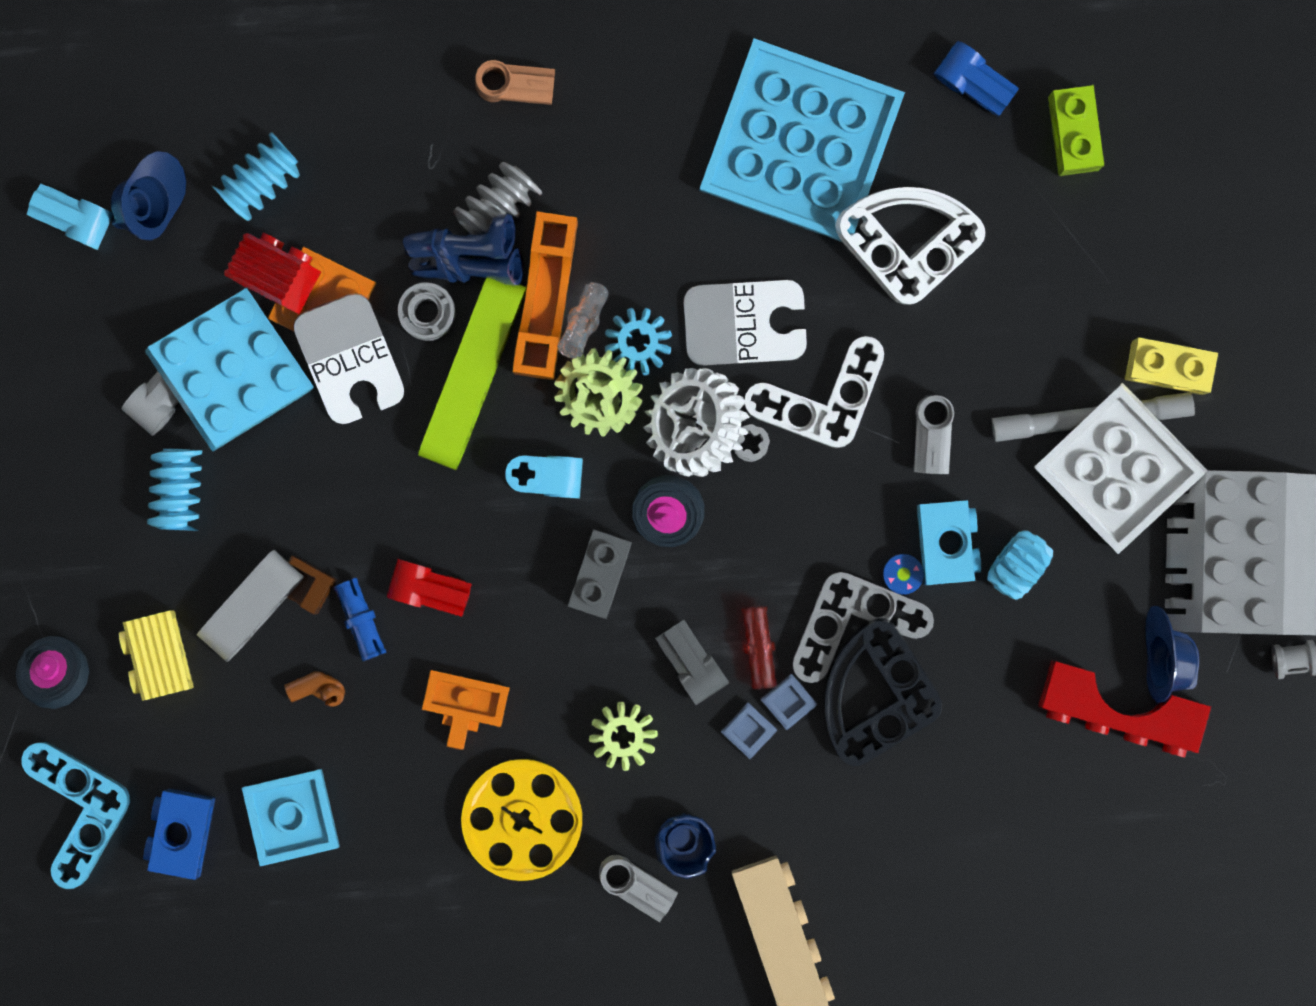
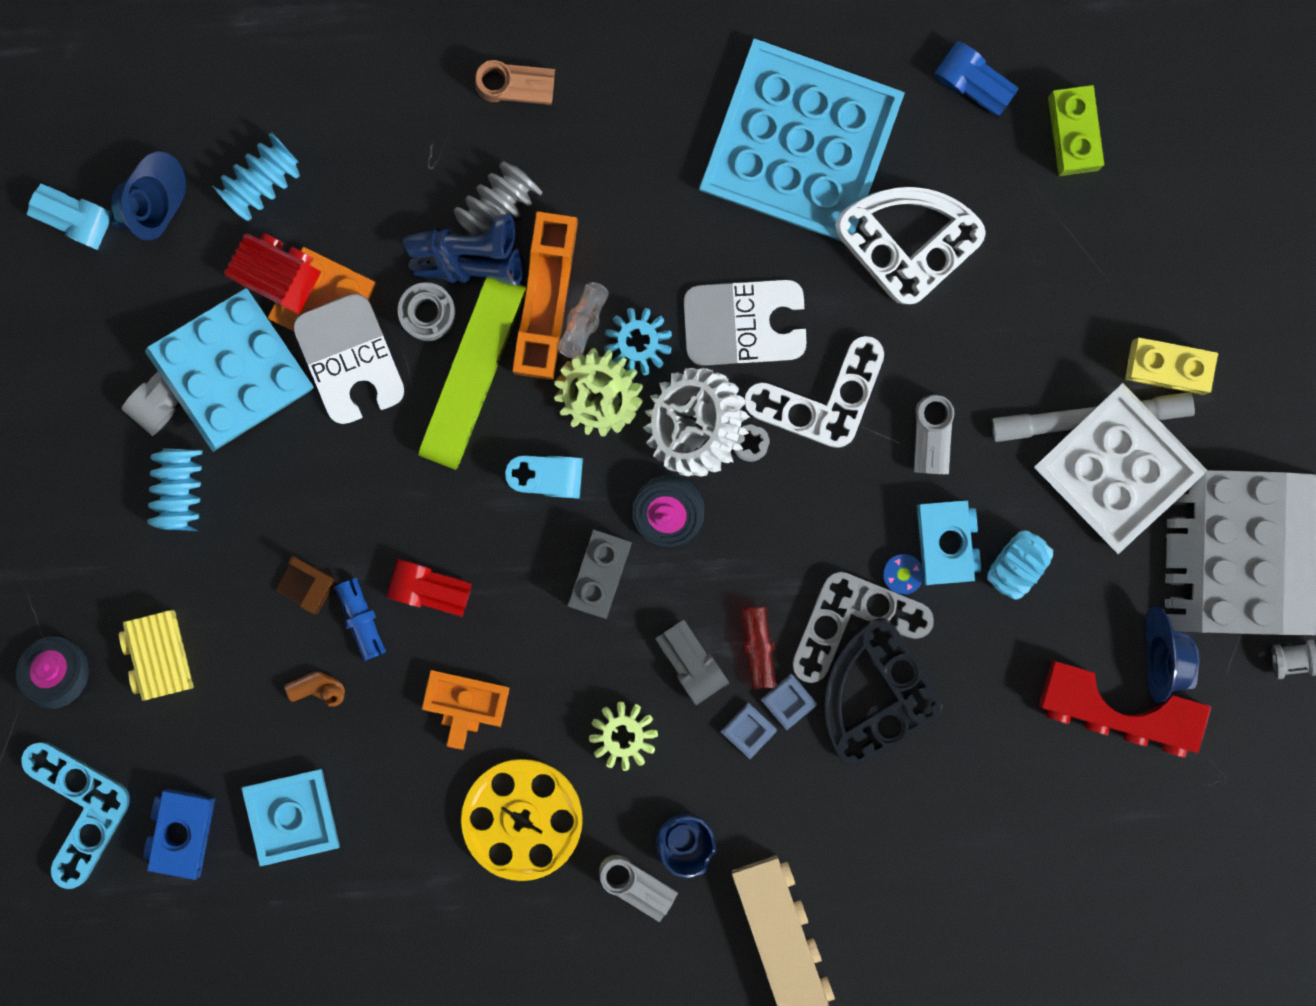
(250, 605): light grey beam -> none

